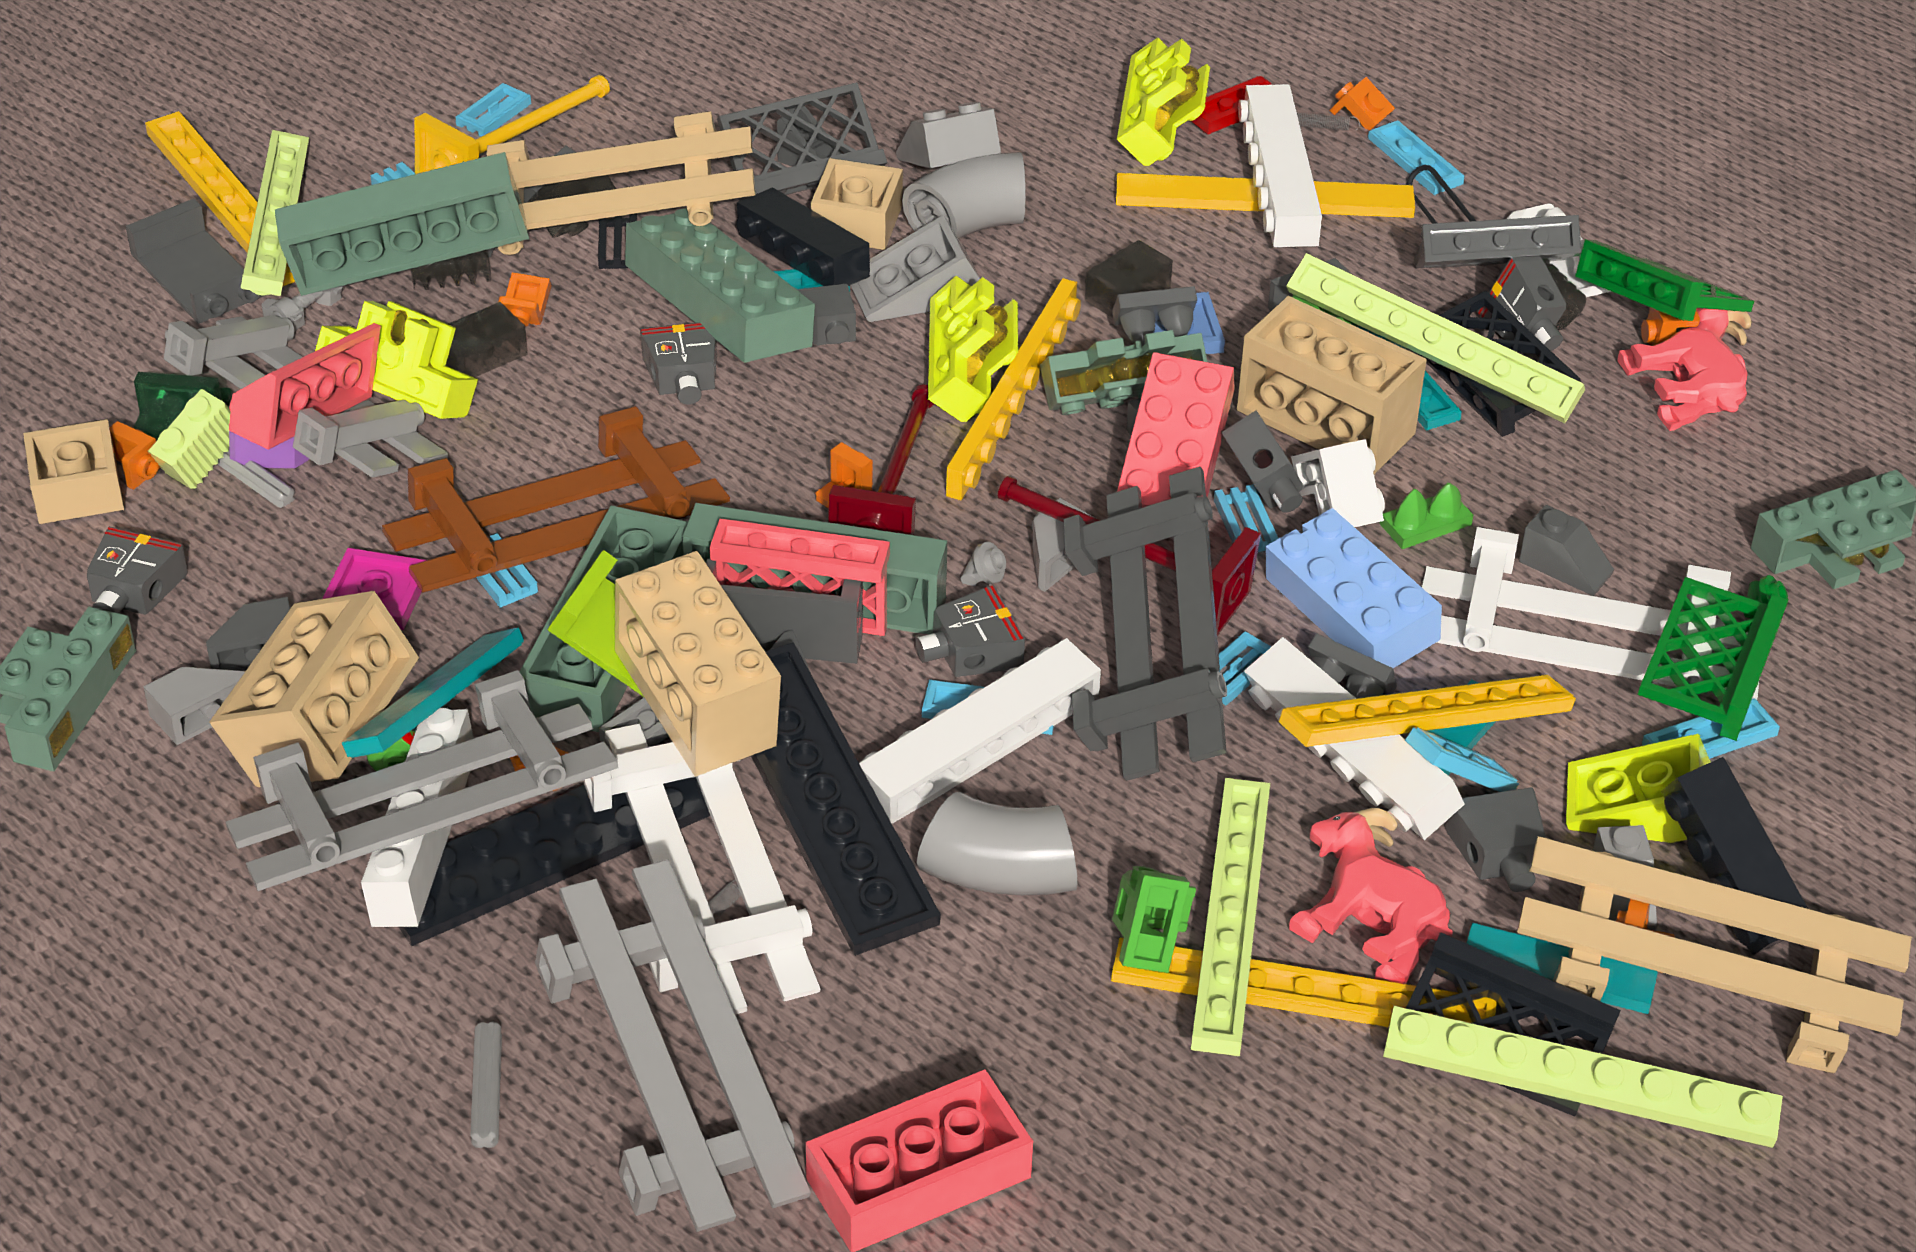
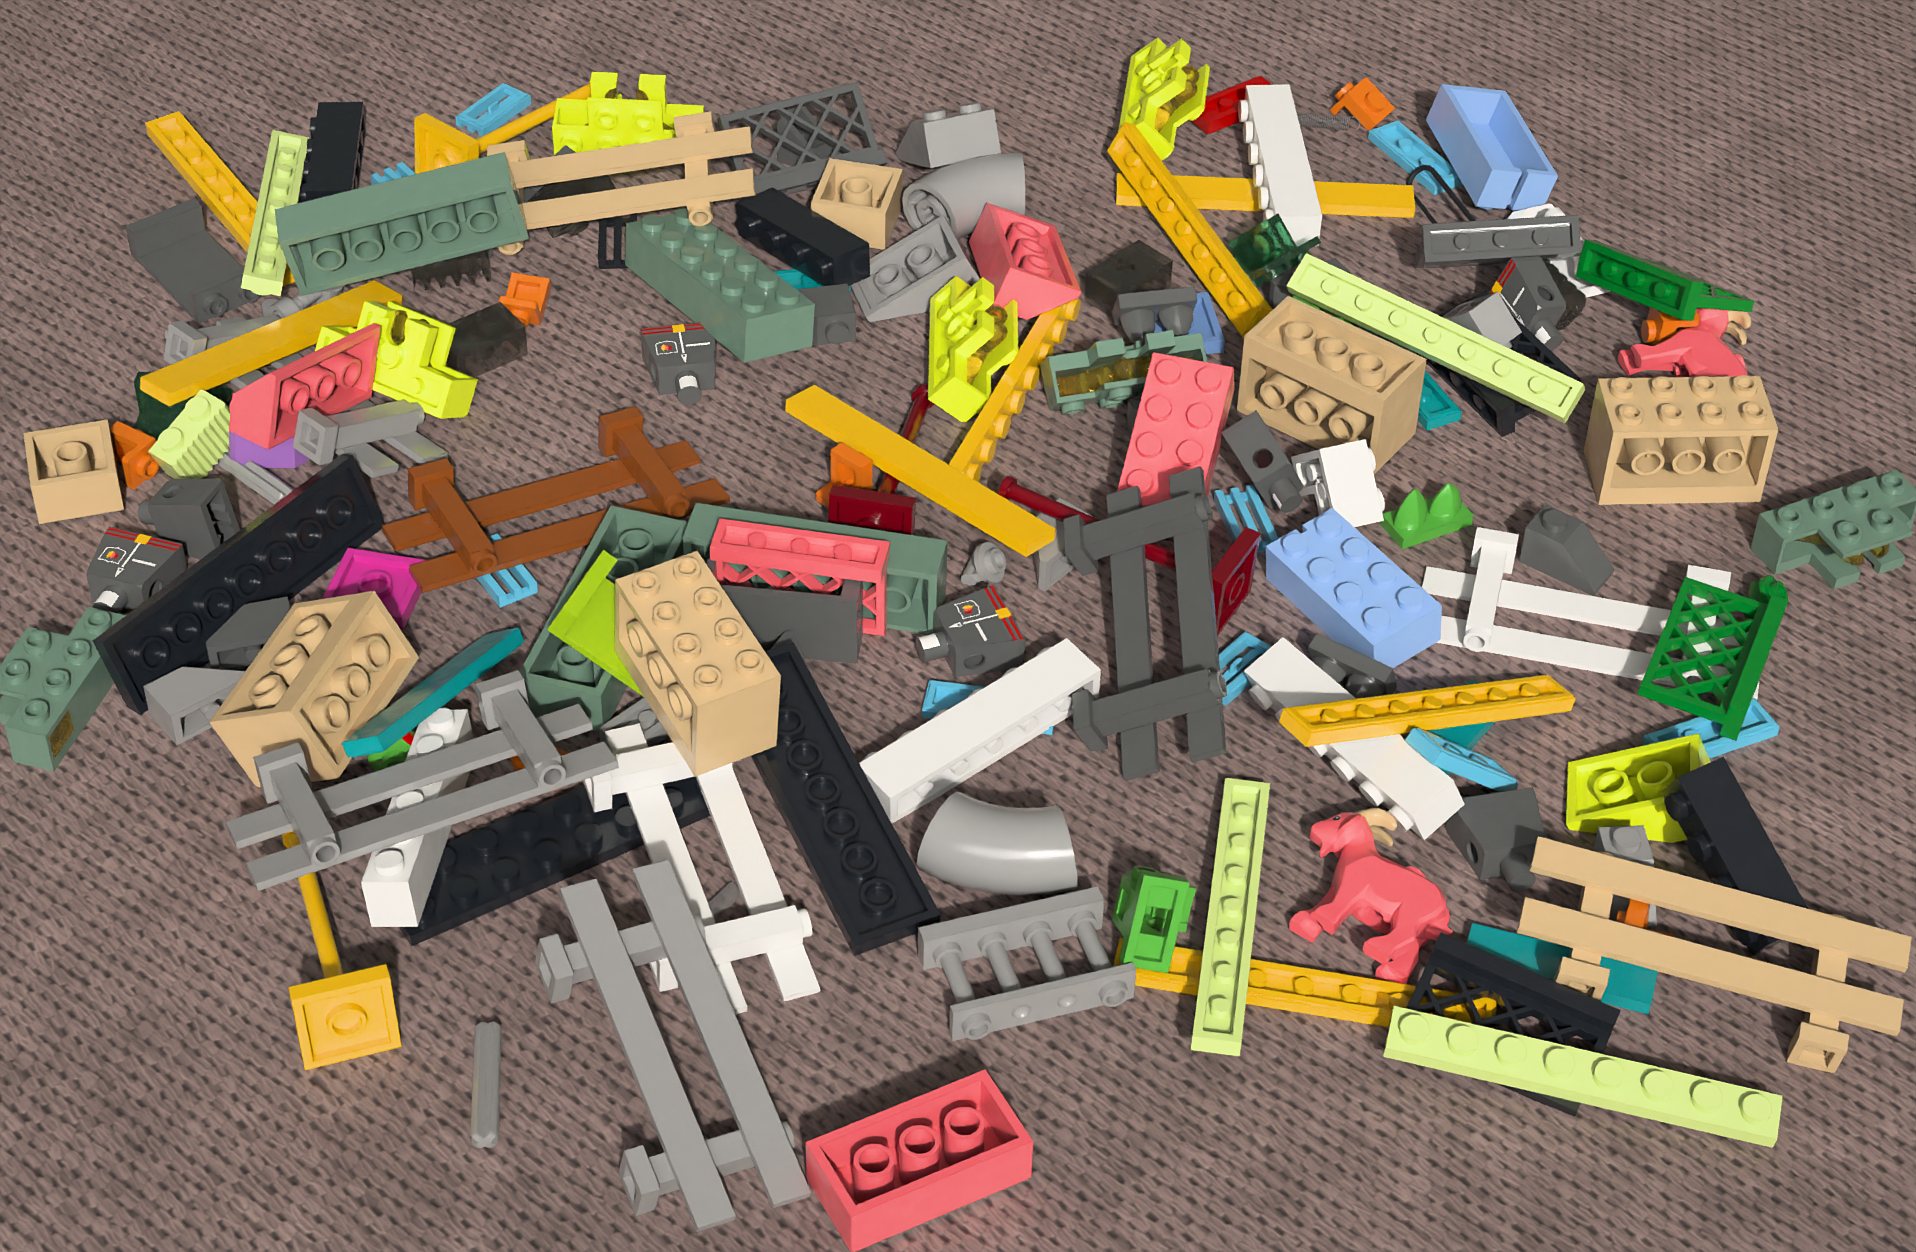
(191, 514): none -> dark grey torso
(261, 345): none -> yellow tile
(261, 562): none -> black plate
(334, 150): none -> black brick
(343, 1012): none -> yellow tile
(613, 121): none -> neon yellow piece
(921, 471): none -> yellow tile
(1020, 926): none -> light grey fence
(1023, 261): none -> coral slope
(1188, 229): none -> yellow tile
(1268, 250): none -> clear green bracket
(1486, 317): none -> light grey slope
(1491, 148): none -> light blue piece
(1680, 440): none -> tan brick

